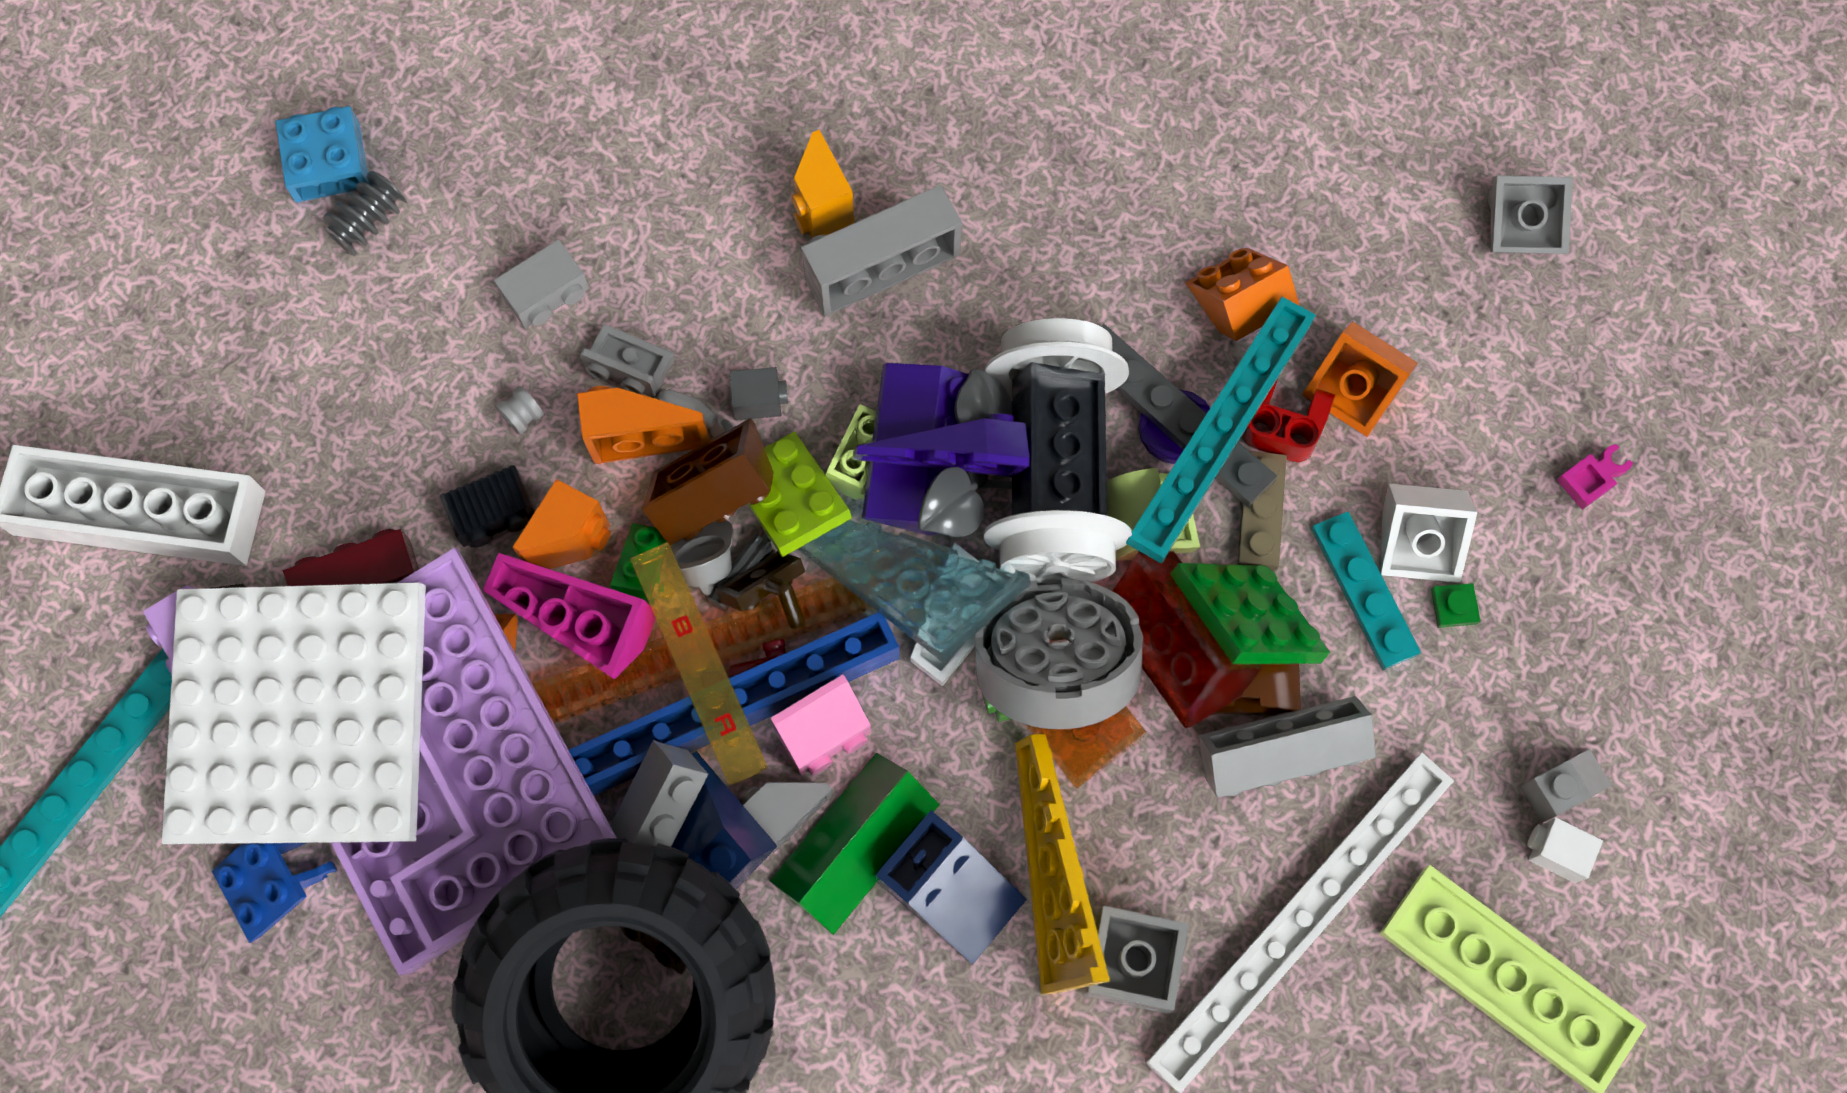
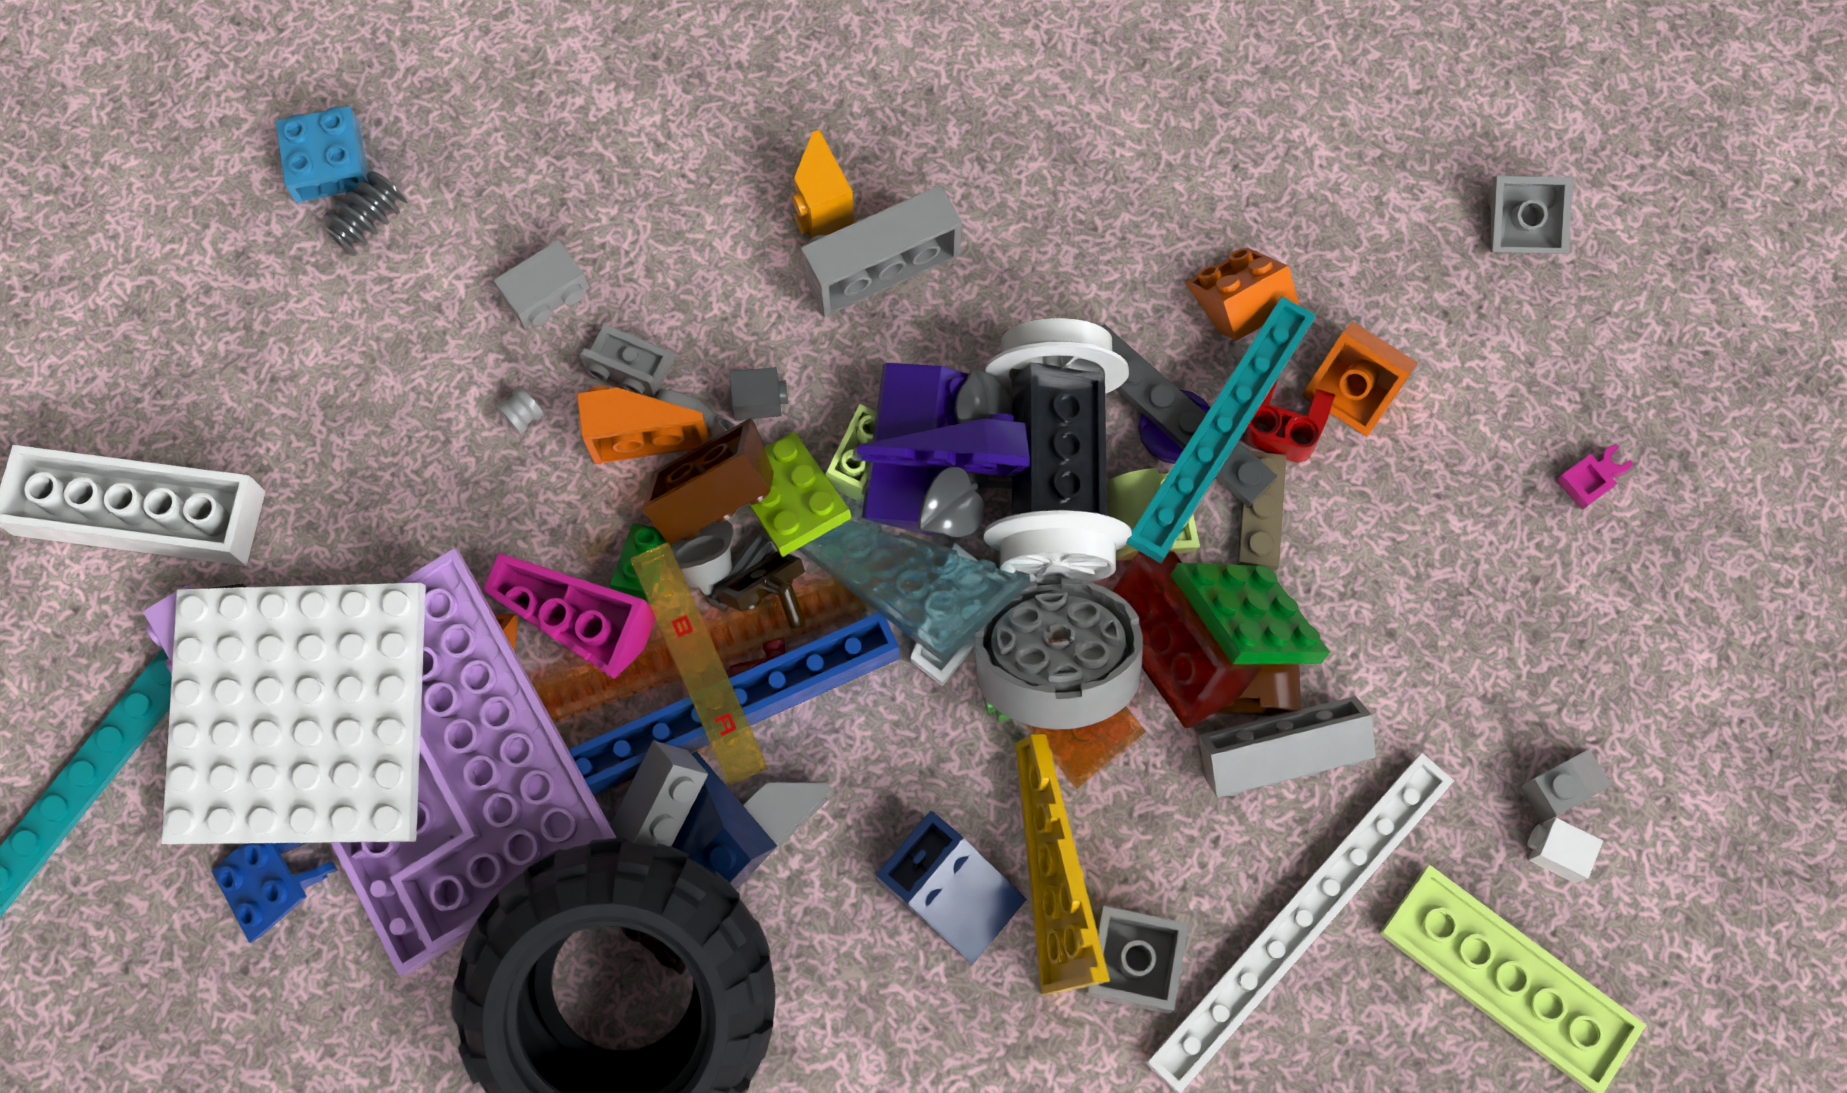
(376, 561): dark red brick -> none
(488, 507): black brick -> none
(563, 529): orange slope -> none
(822, 726): bright pink slope -> none
(853, 842): green slope -> none
(1365, 591): teal plate -> none
(1426, 532): white slope -> none
(1455, 605): green plate -> none

